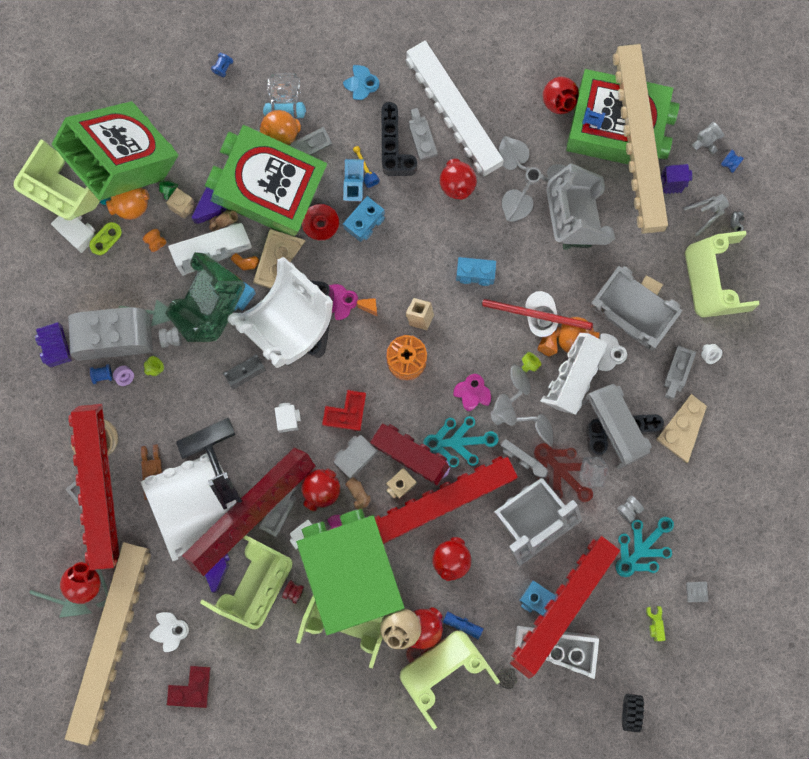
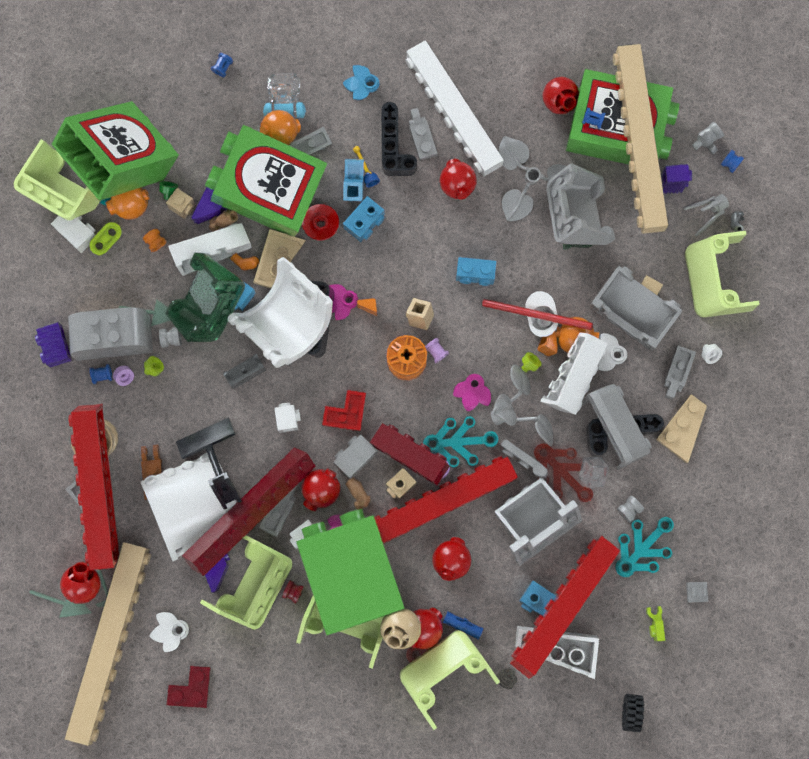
(436, 350): none -> lavender bush

